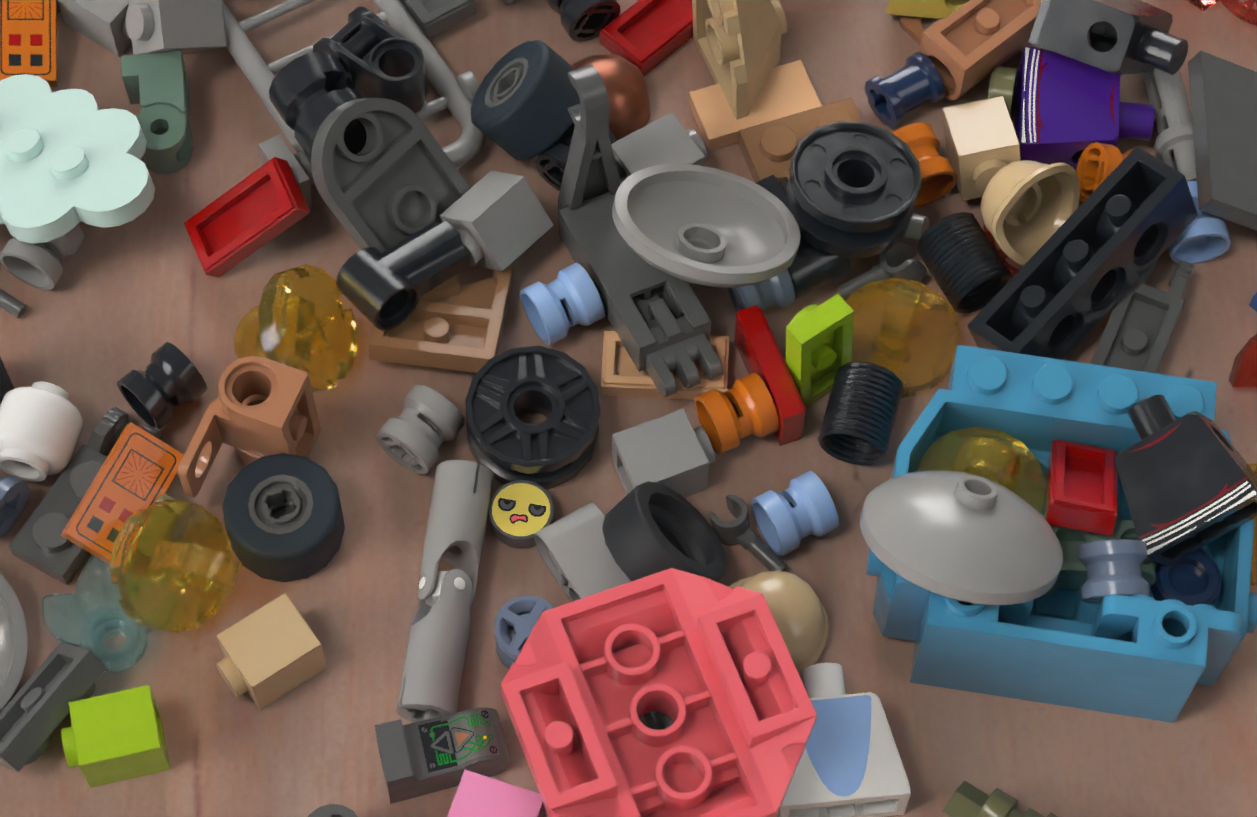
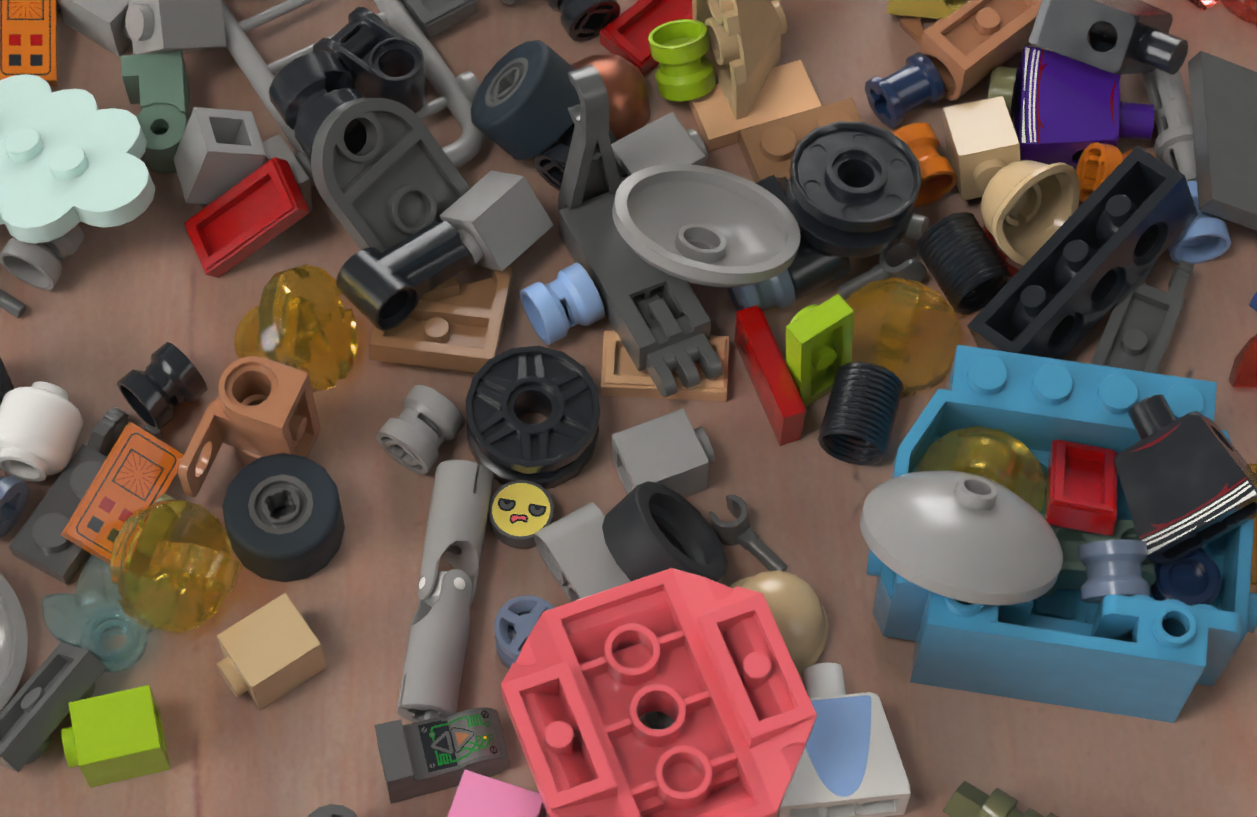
(217, 153): none -> light grey brick
(683, 66): none -> lime wheel
(737, 413): orange wheel -> none
(794, 513): light blue wheel -> none

